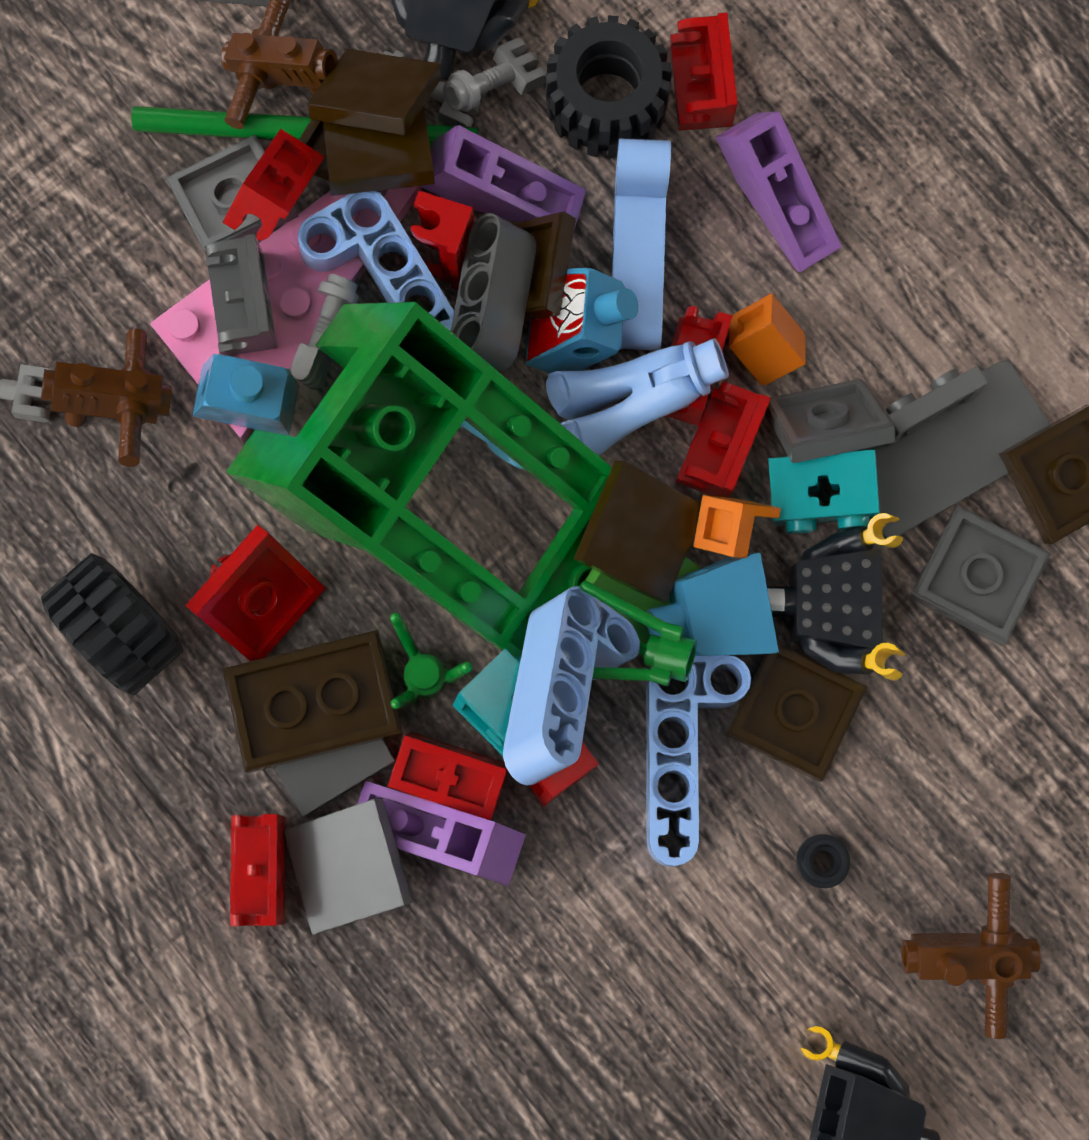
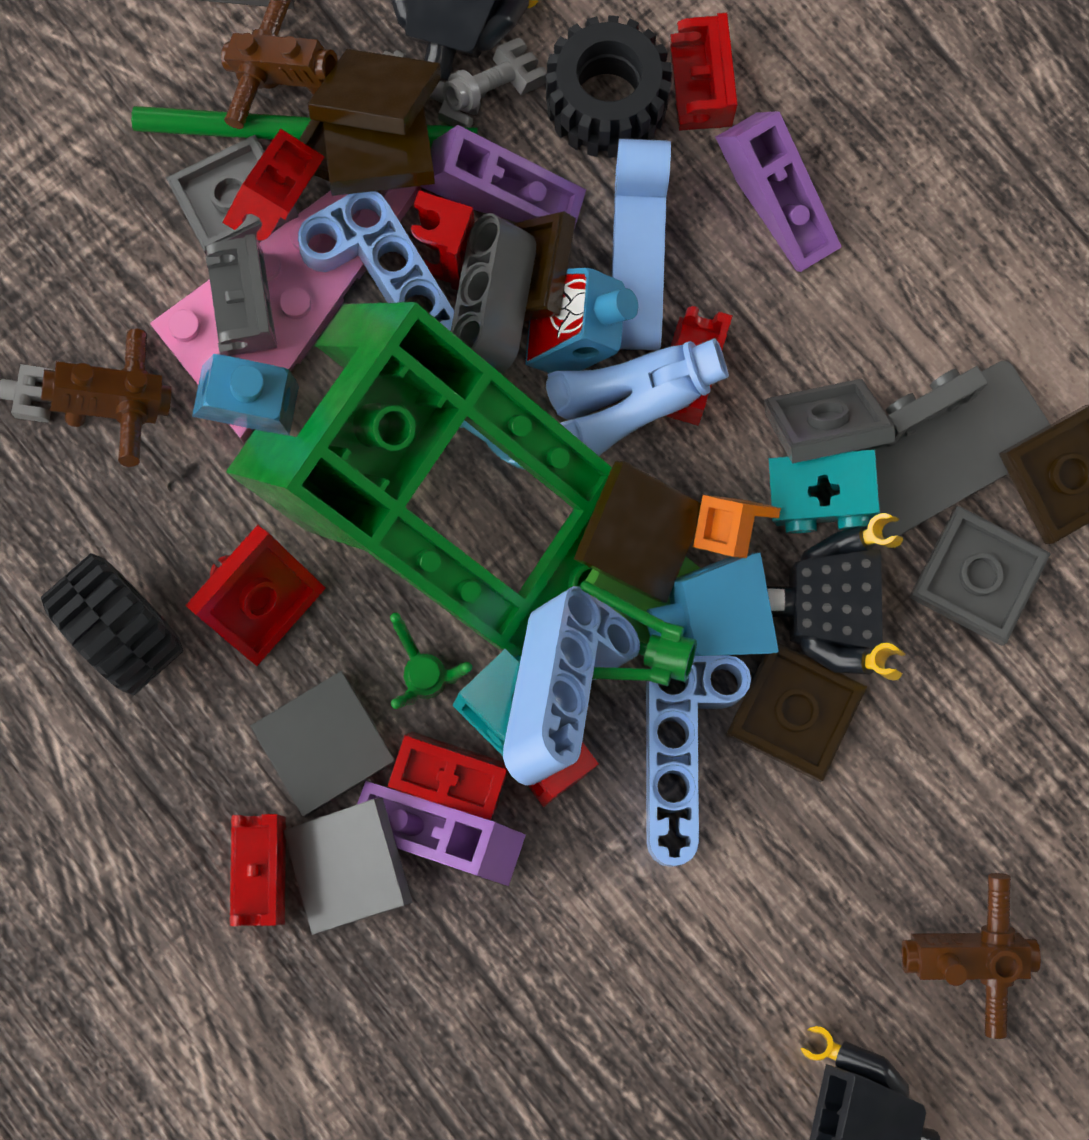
(310, 363): light grey hinge -> none
(311, 701): dark brown tile -> none
(723, 440): red hinge -> none
(767, 340): orange panel -> none
(839, 861): black plate -> none

